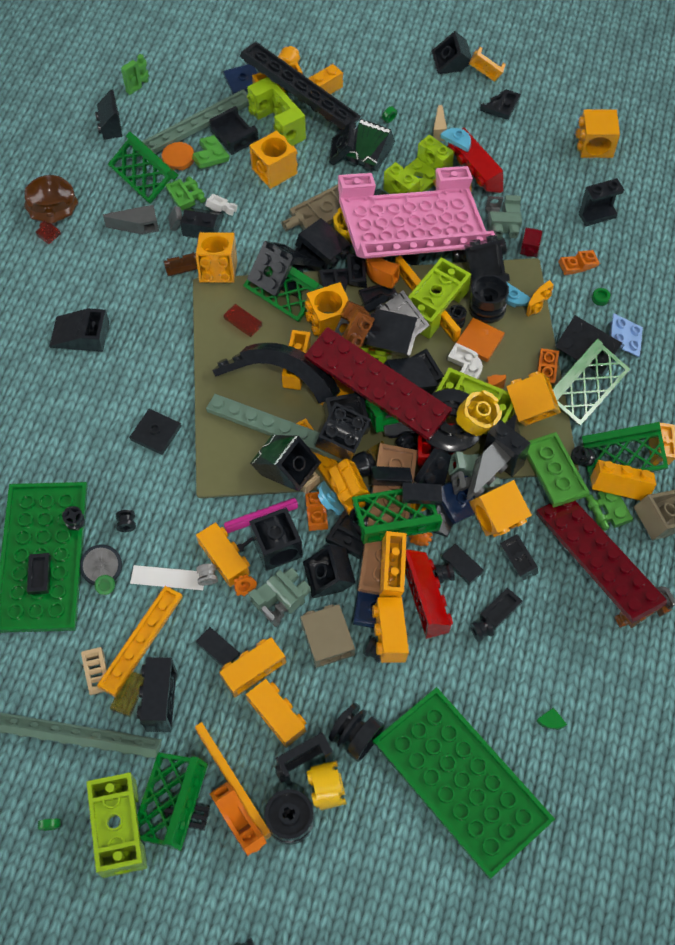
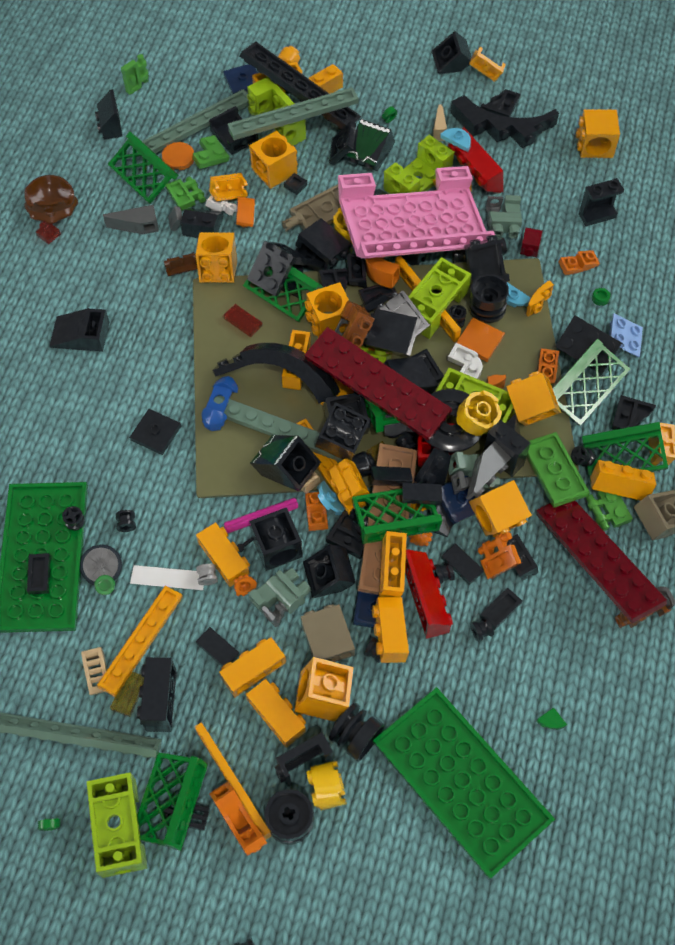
(213, 415): none -> blue piece
(228, 186): none -> light orange hinge
(245, 212): none -> orange slope
(293, 113): none -> sand green plate
(295, 183): none -> black plate
(324, 689): none -> light orange brick
(499, 127): none -> black arch
(502, 560): none -> orange plate
(631, 412): none -> black wing

